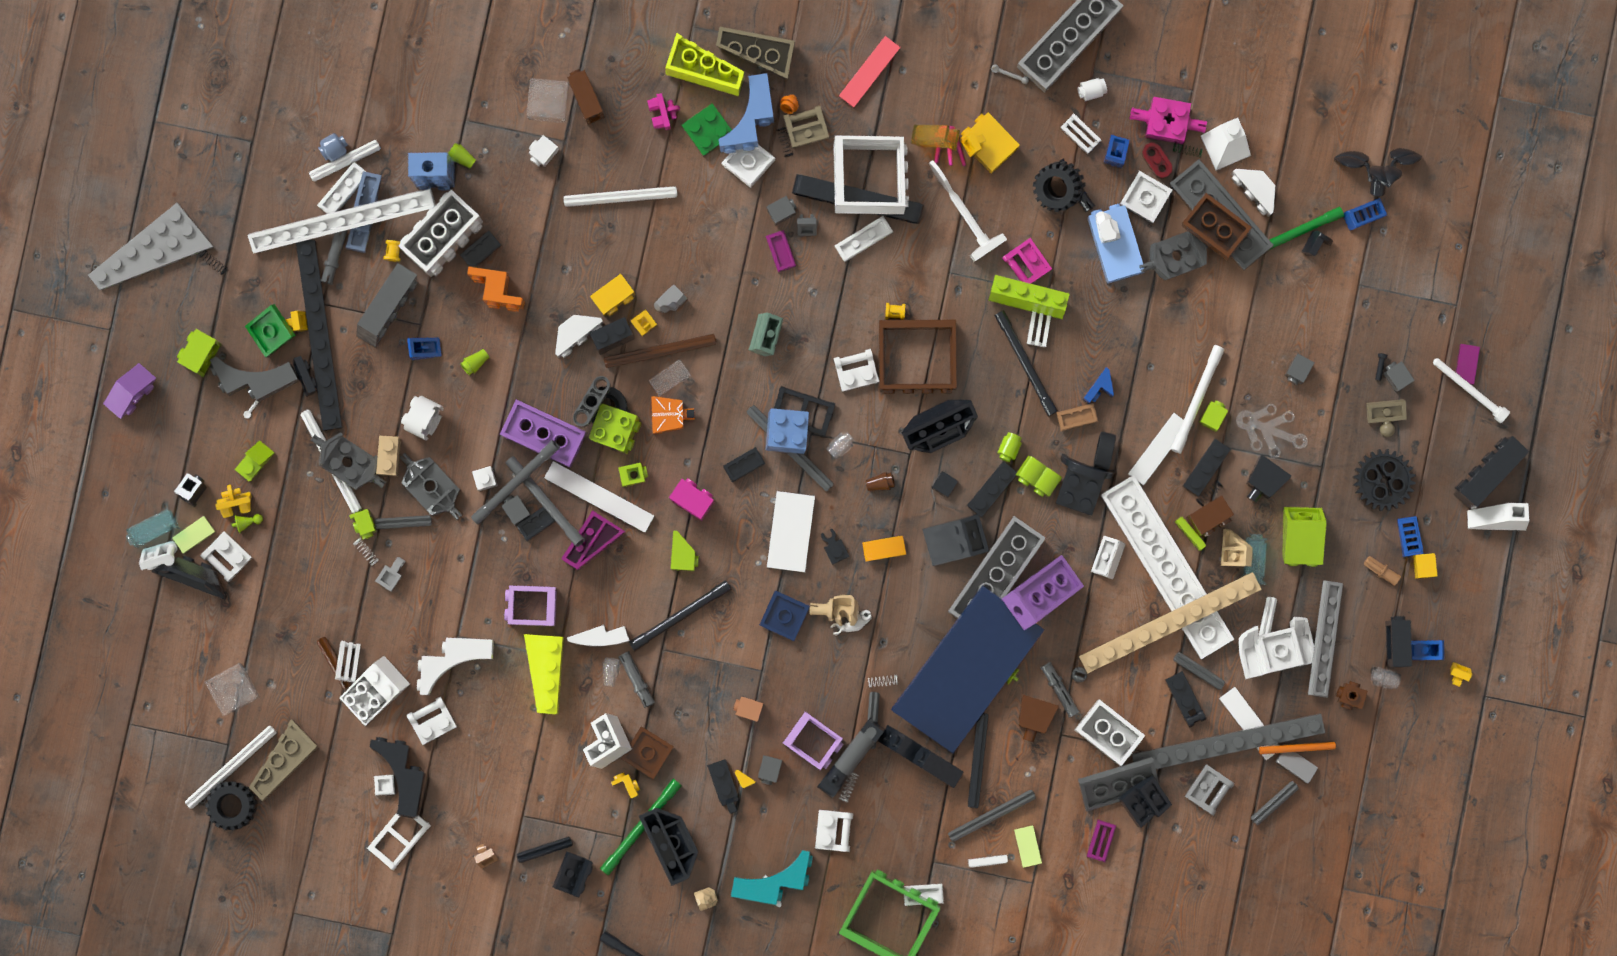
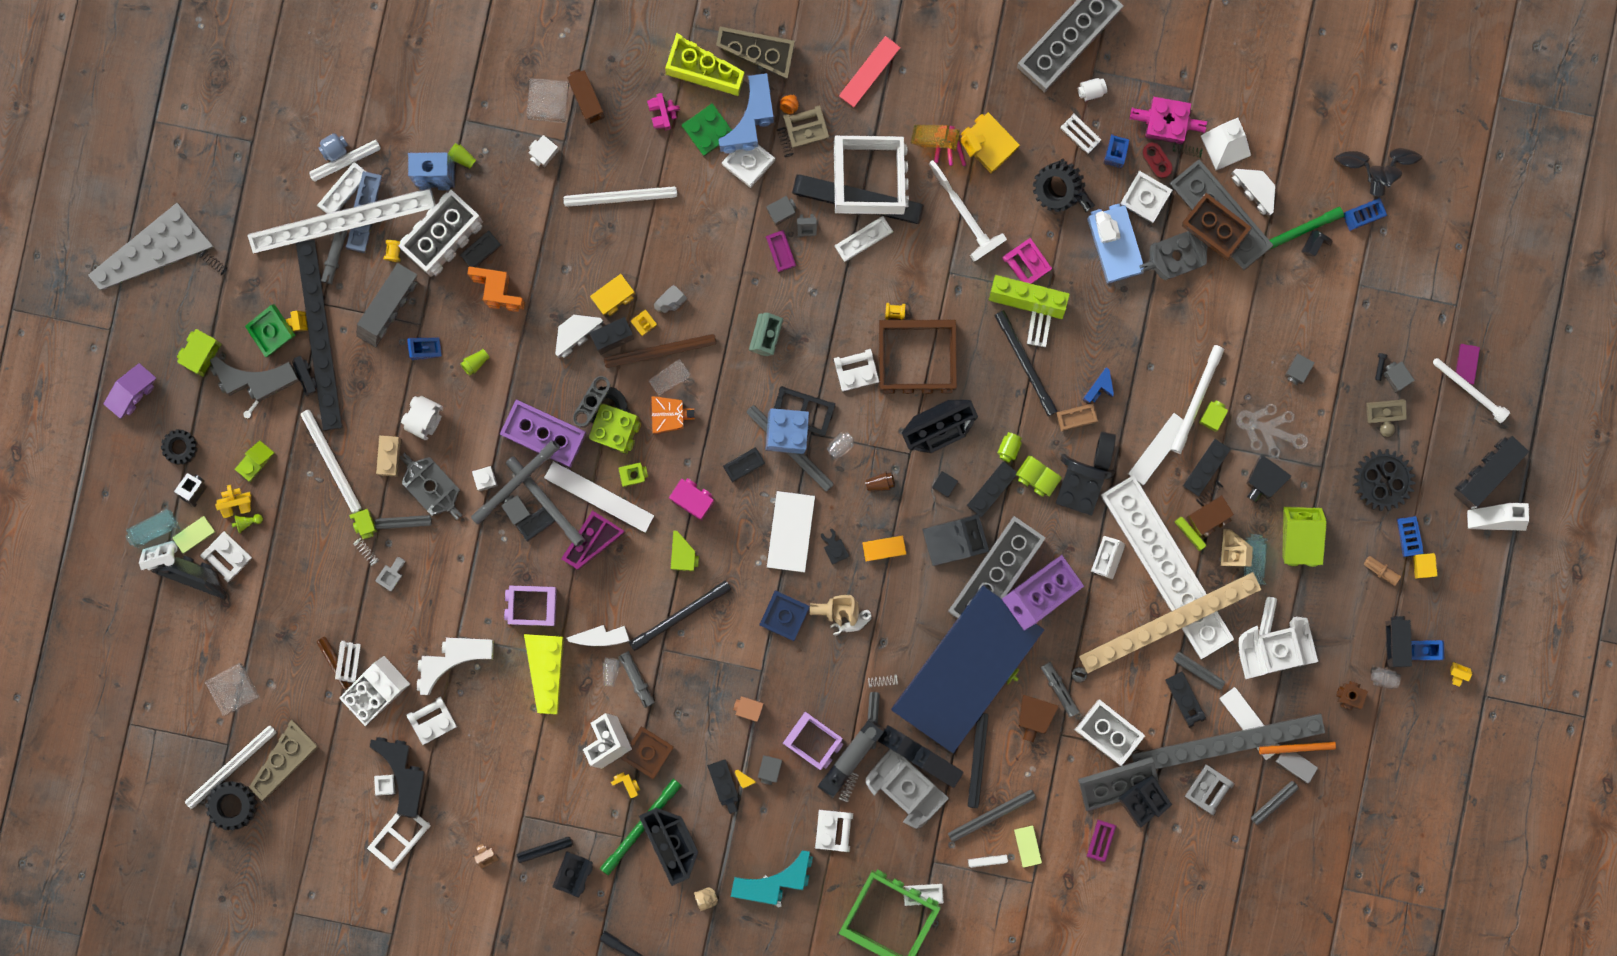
(190, 447): none -> black tyre
(363, 464): dark grey plate -> none
(907, 788): none -> light grey piece
(995, 68): light grey hinge -> none
(1325, 639): light grey tile -> none

